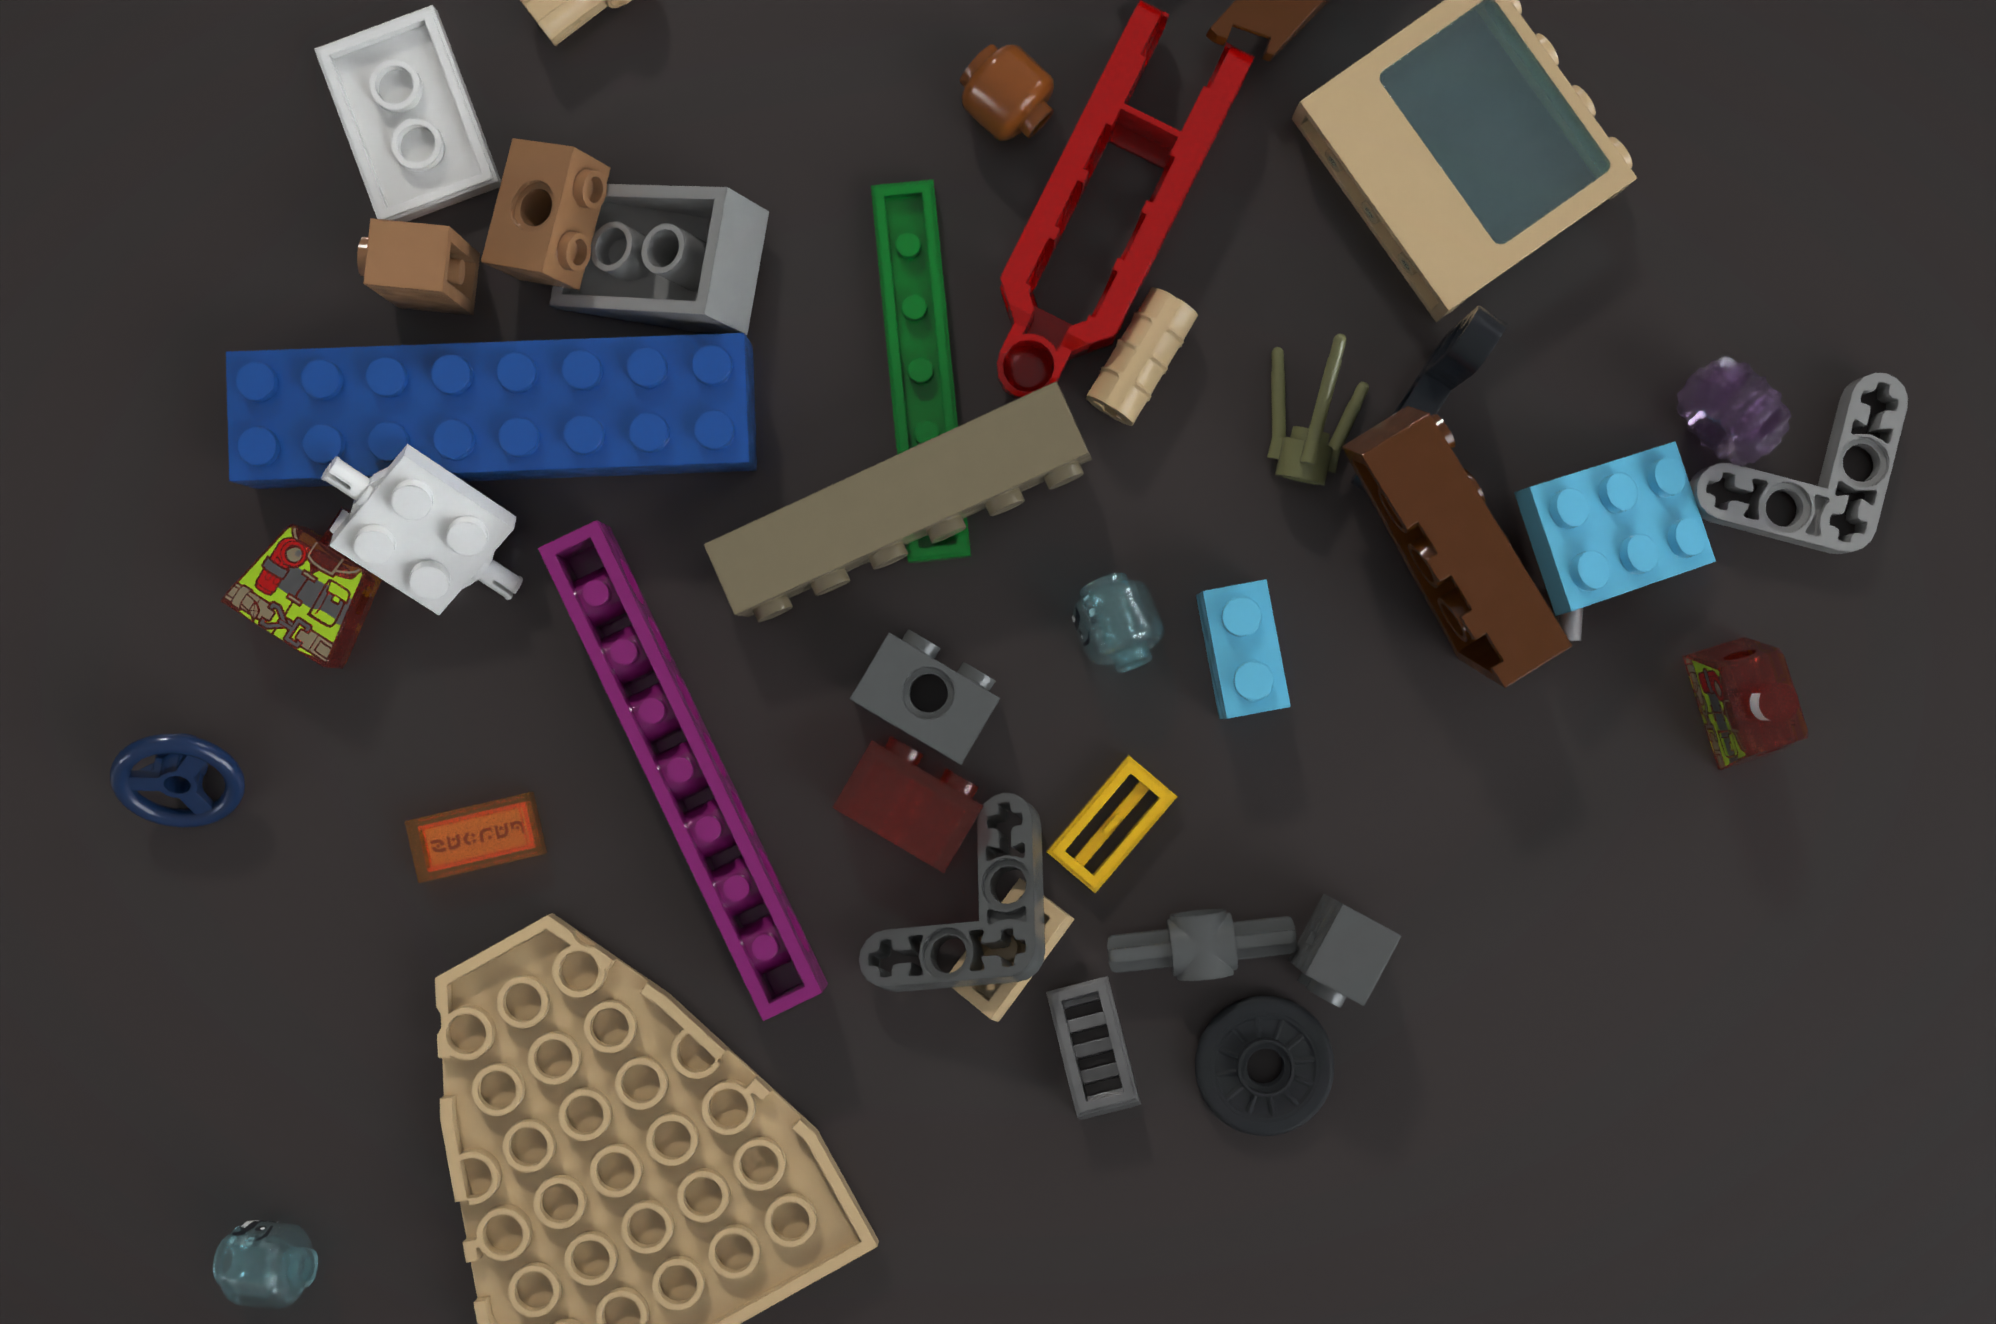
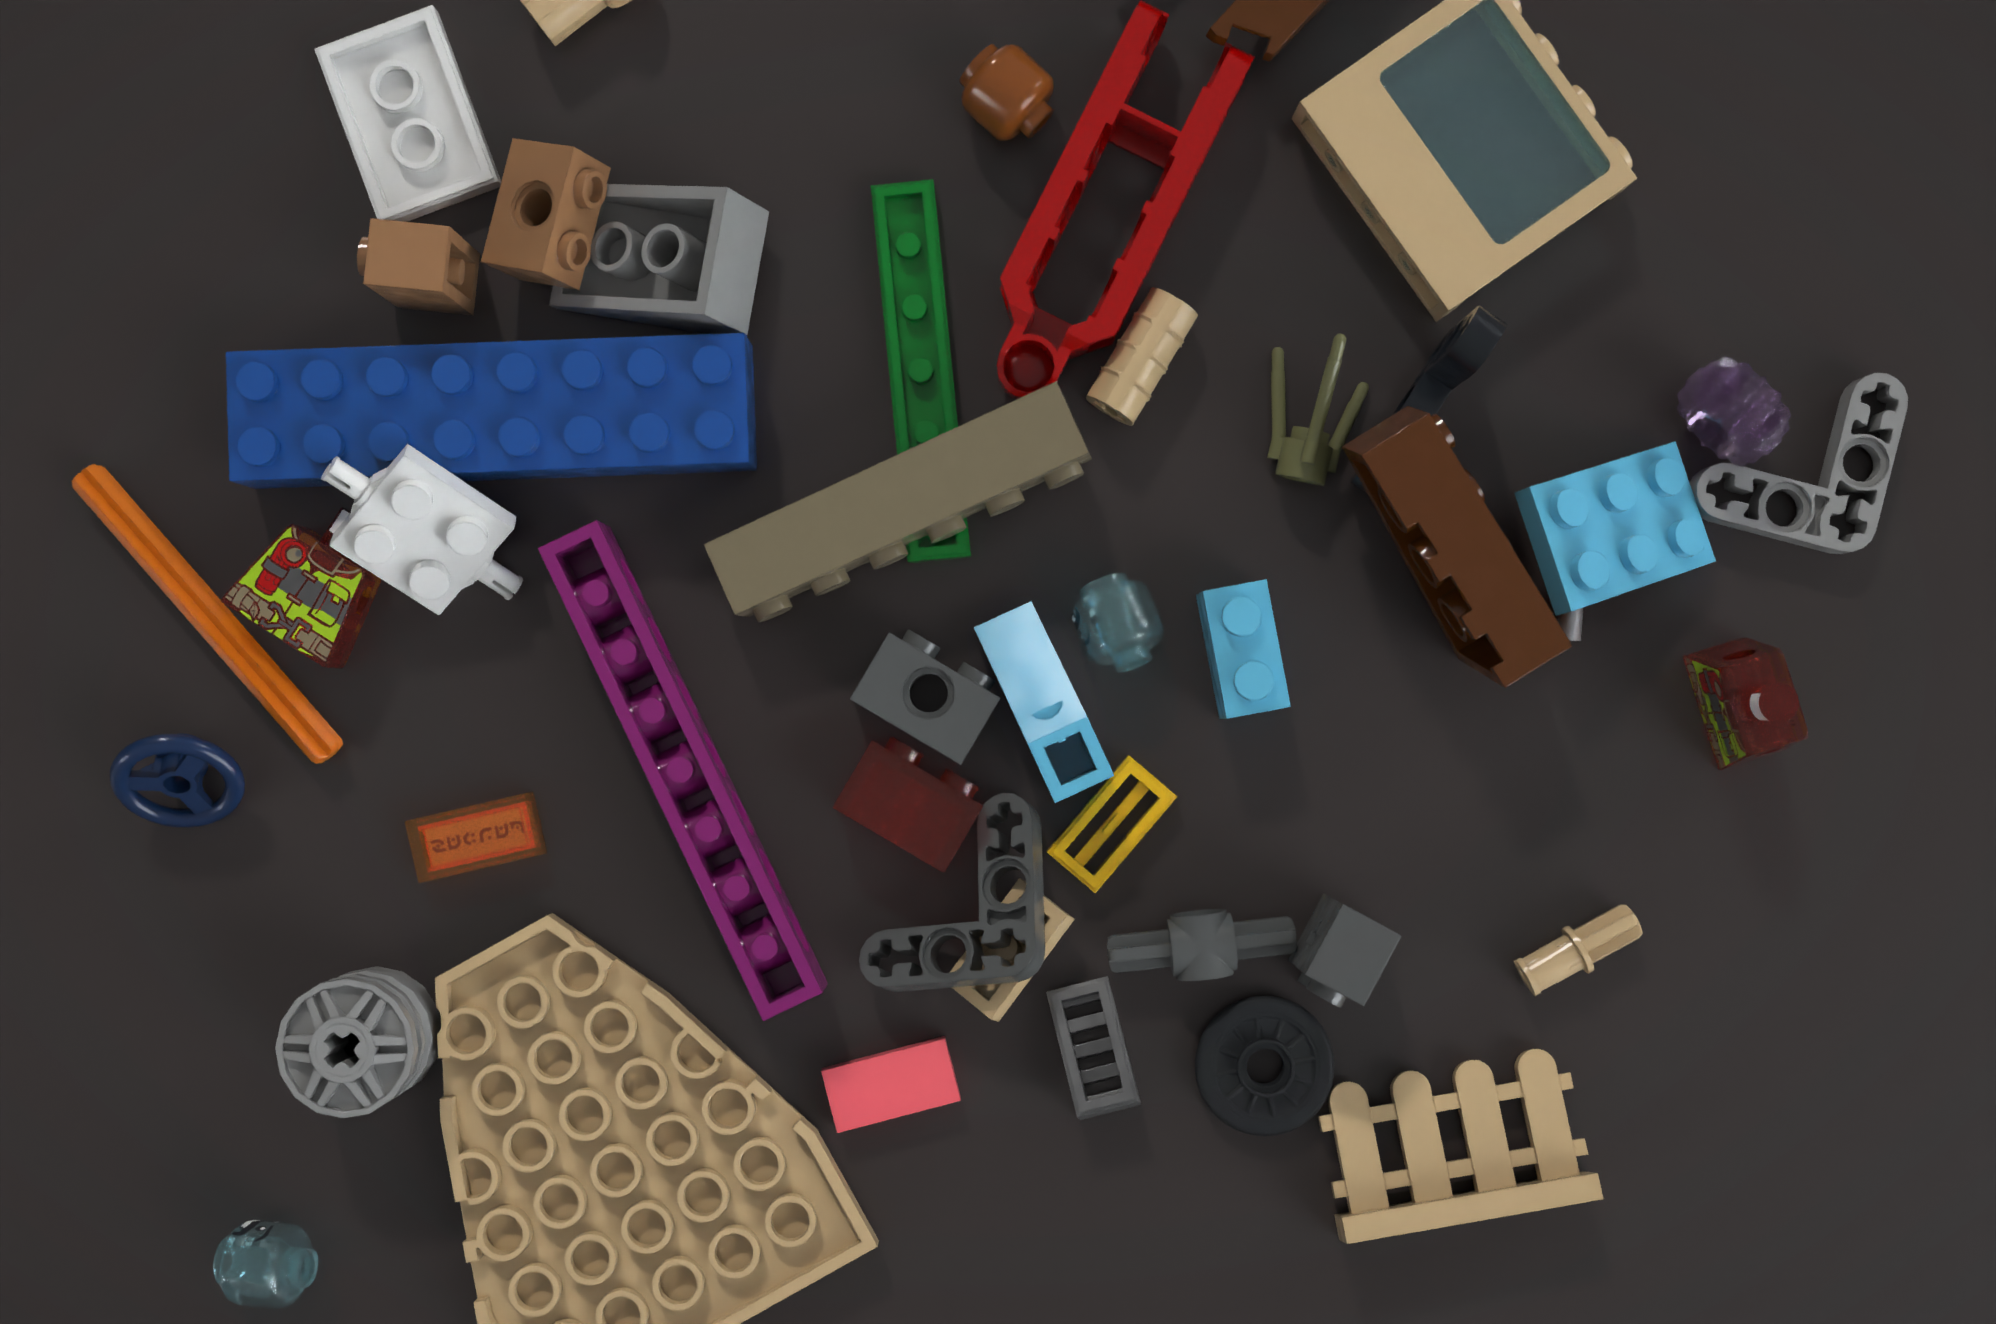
(207, 613): none -> orange axle
(395, 1049): none -> light grey wheel
(891, 1084): none -> coral tile
(1043, 702): none -> medium azure slope
(1486, 1146): none -> tan fence
(1579, 948): none -> tan axle

